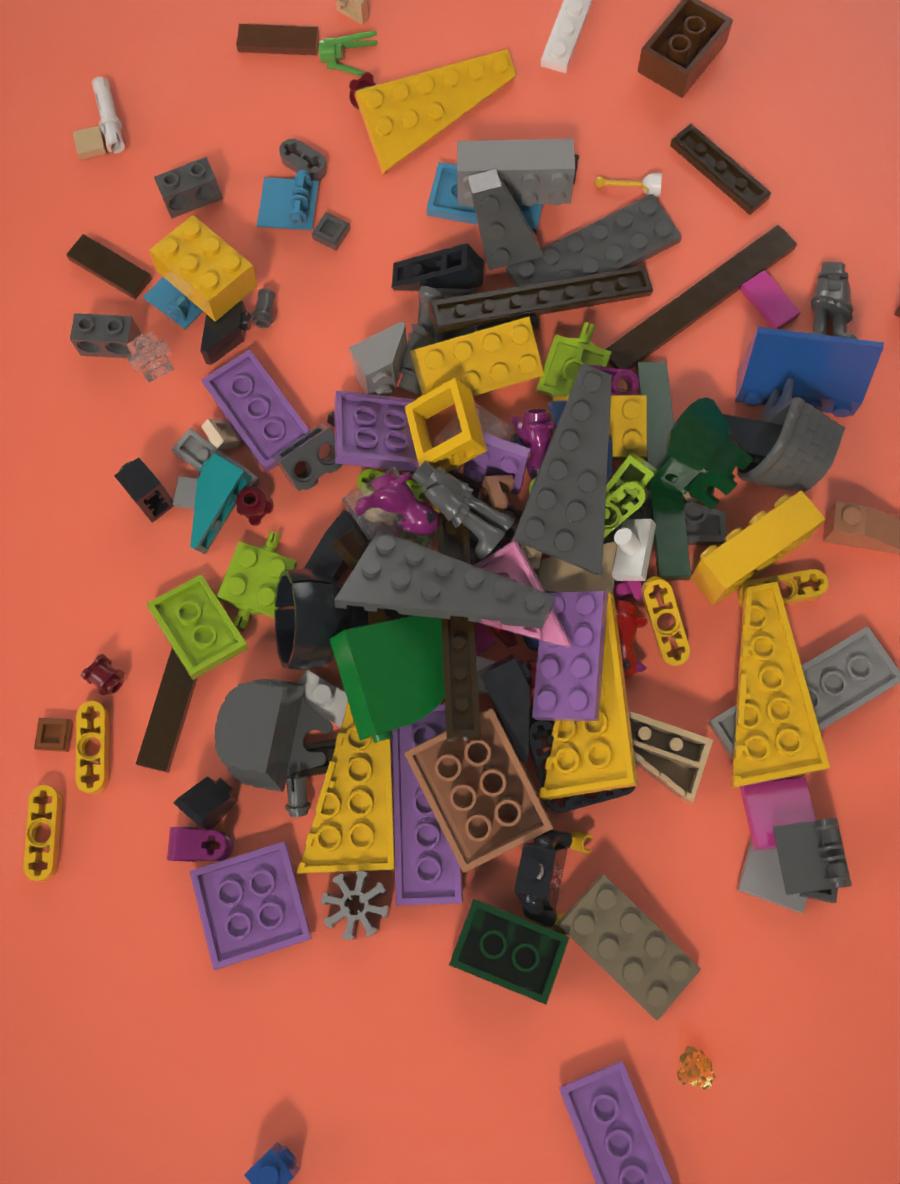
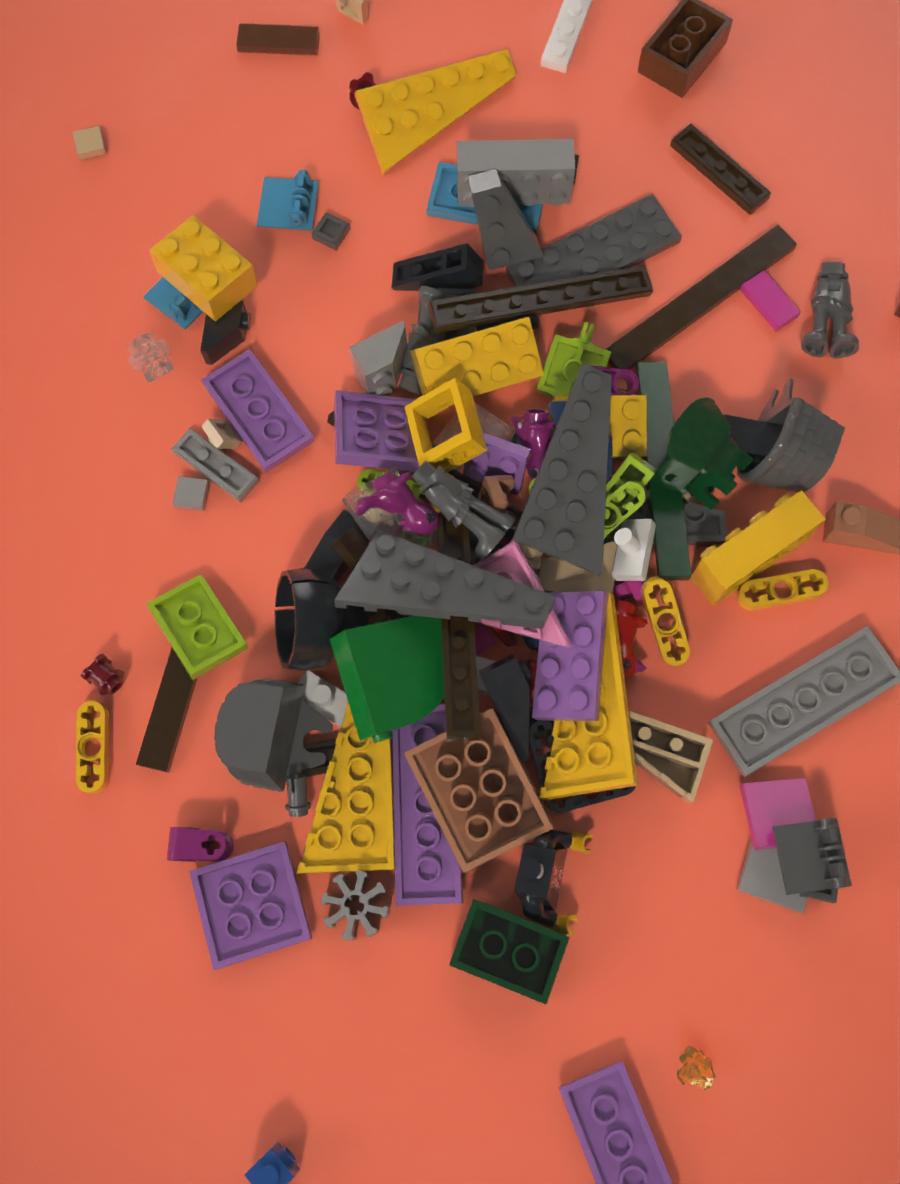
(51, 857): yellow beam -> none
(53, 734): dark orange tile -> none
(103, 335): dark grey brick -> none
(109, 266): dark brown tile -> none
(110, 123): white pin -> none
(144, 489): black brick -> none
(188, 187): dark grey brick -> none
(207, 802): black slope -> none
(215, 499): teal slope -> none
(253, 579): lime plate -> none
(254, 511): dark red brick -> none
(263, 316): dark grey pin -> none
(305, 156): dark grey beam -> none
(307, 450): dark grey brick -> none
(332, 50): bright green plant -> none
(629, 946): dark tan plate -> none
(650, 184): hinge -> none
(774, 710): yellow wing -> none
(825, 369): blue slope -> none

